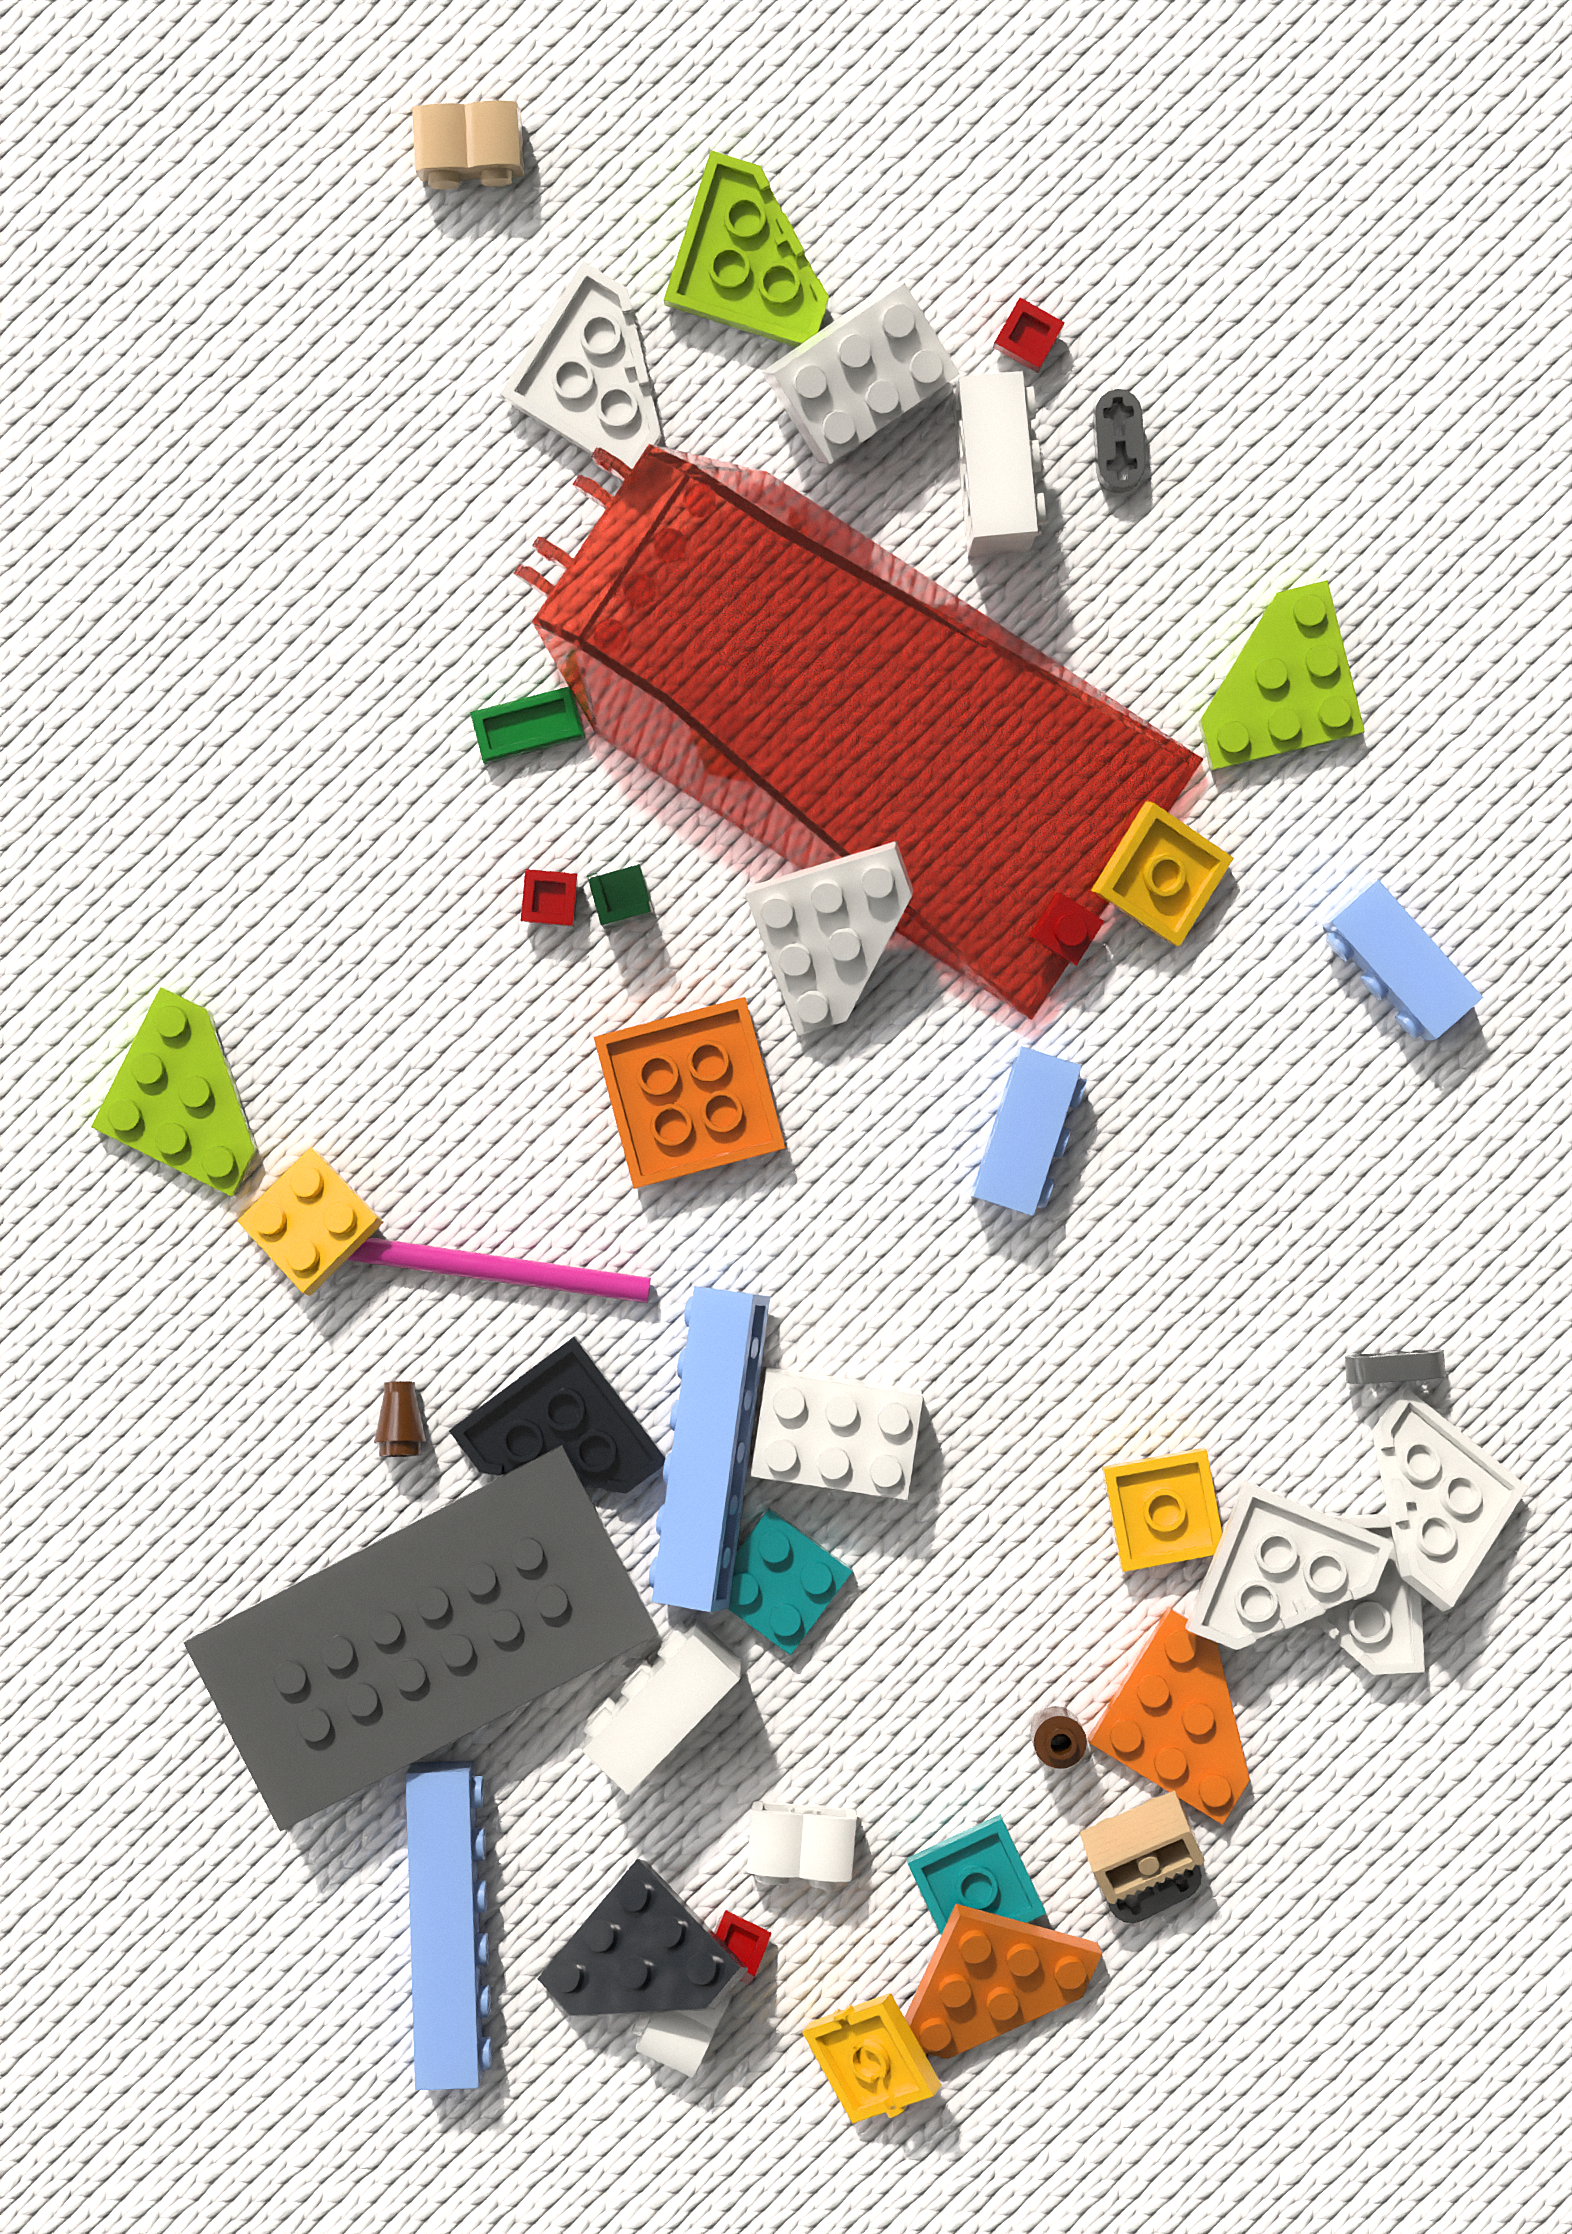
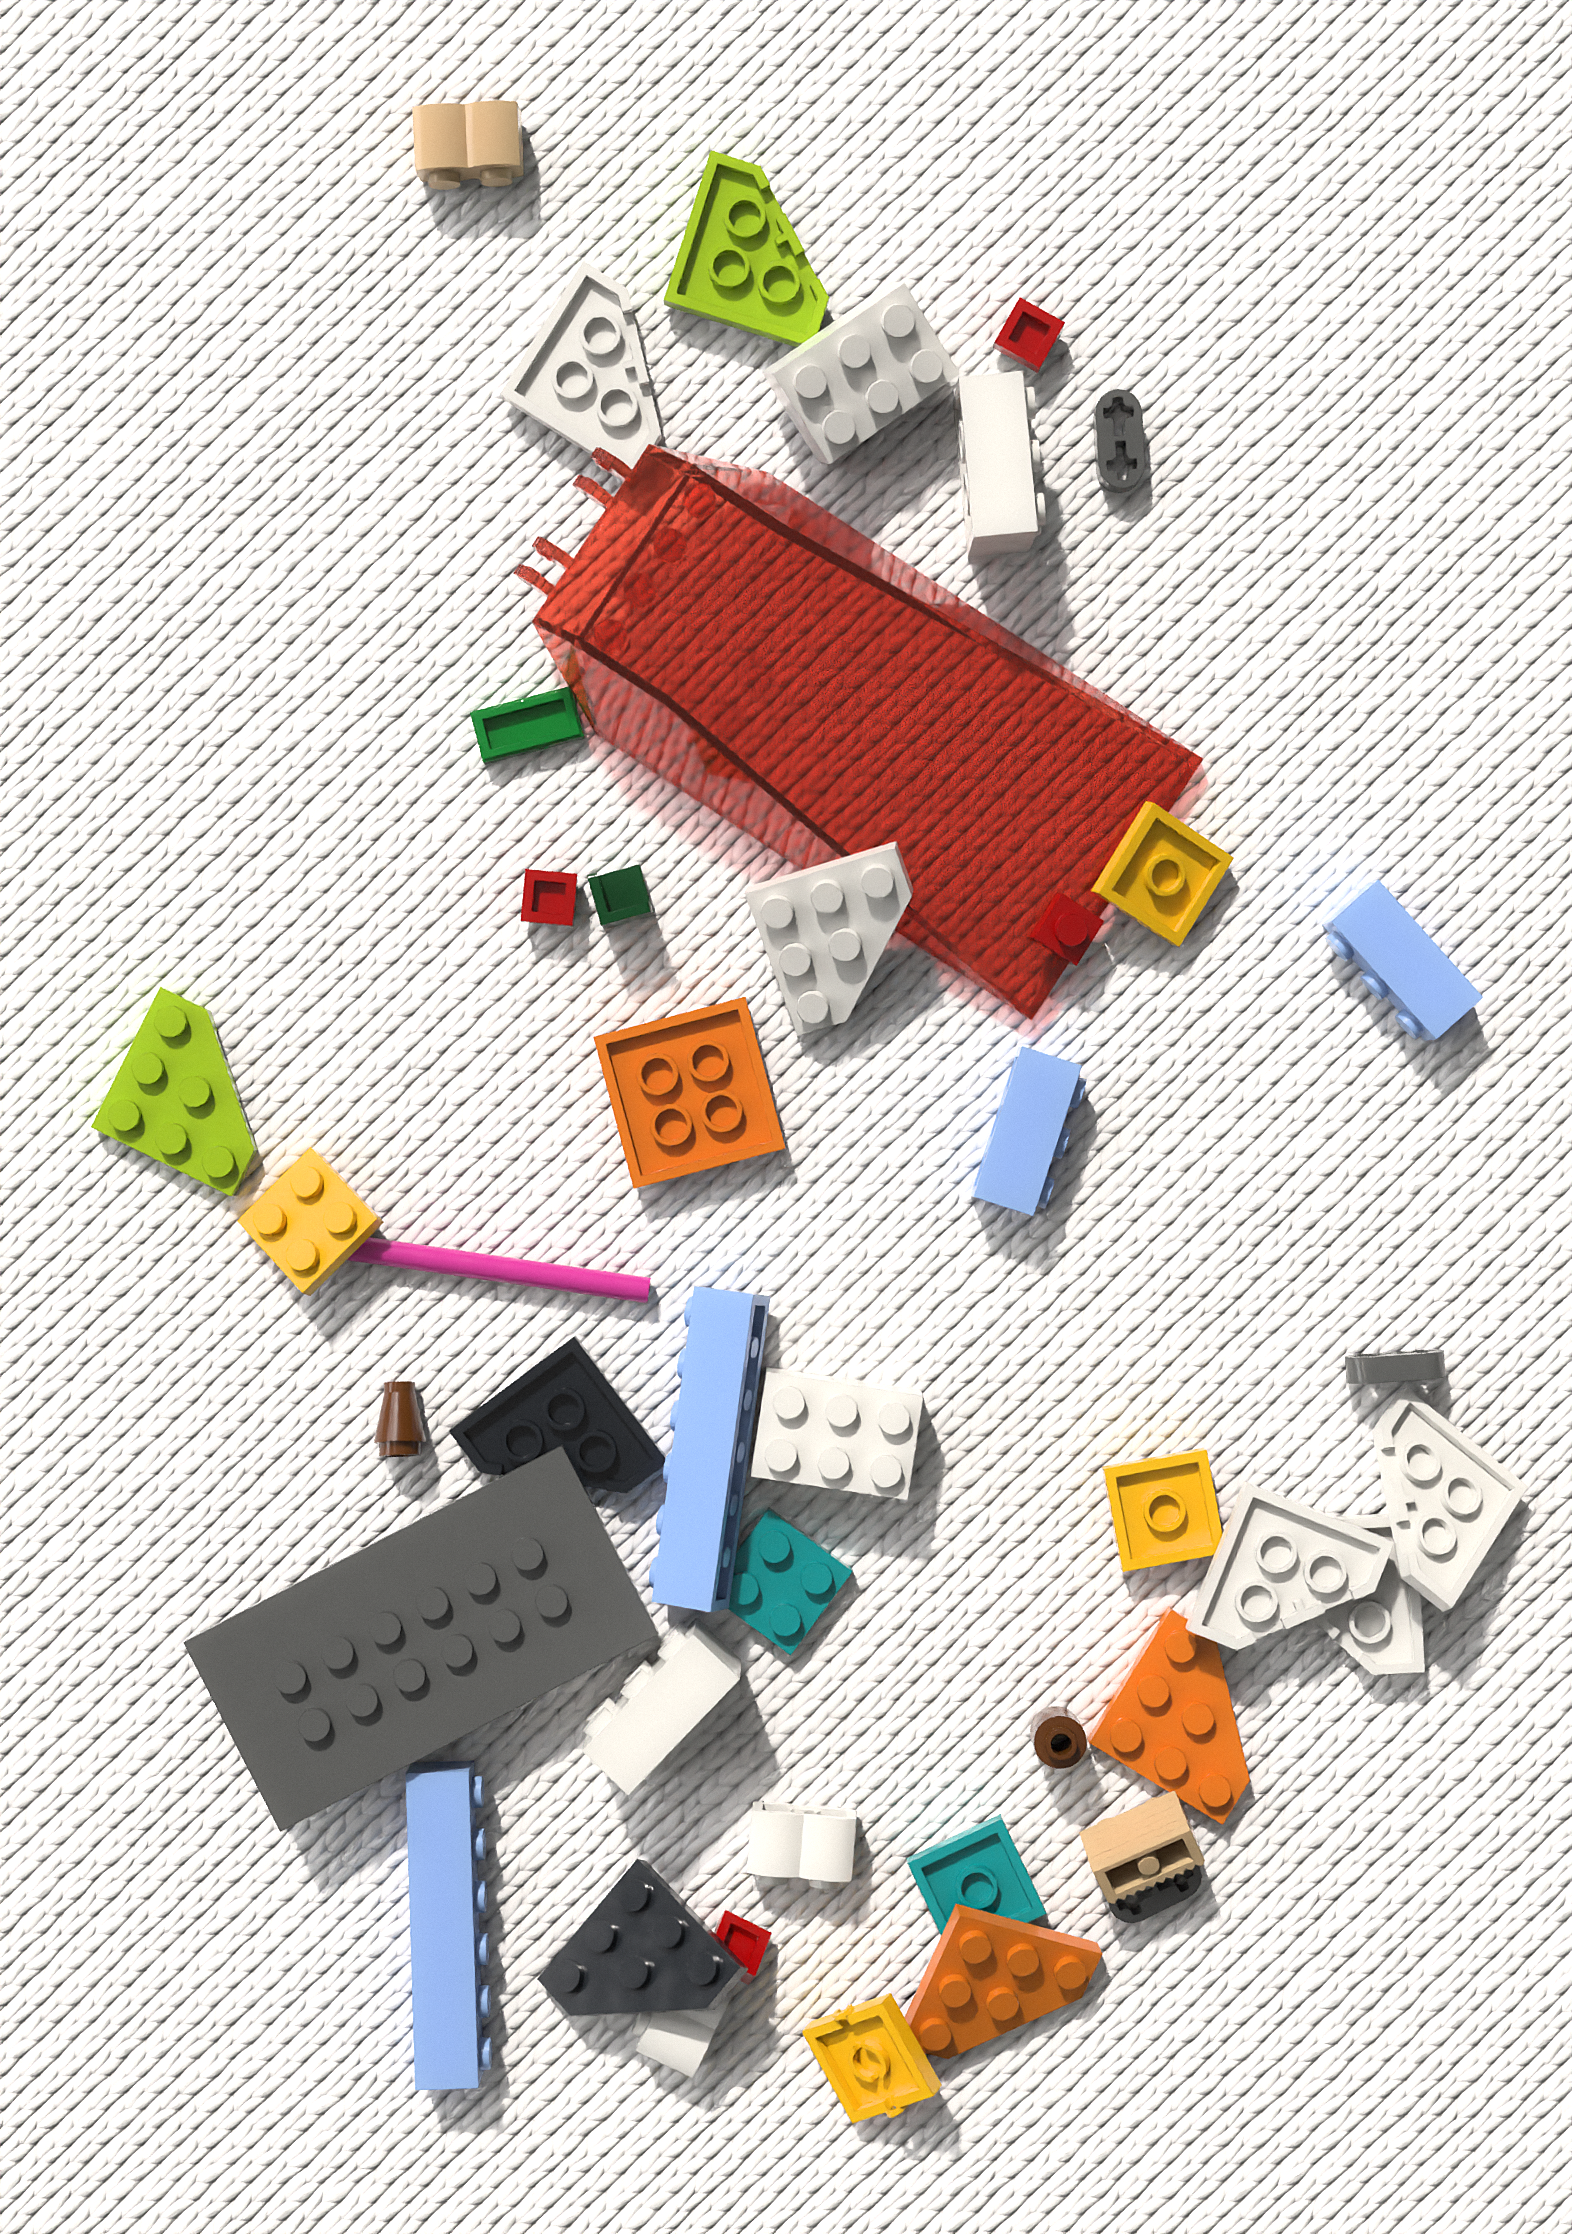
(1285, 685): lime plate -> none

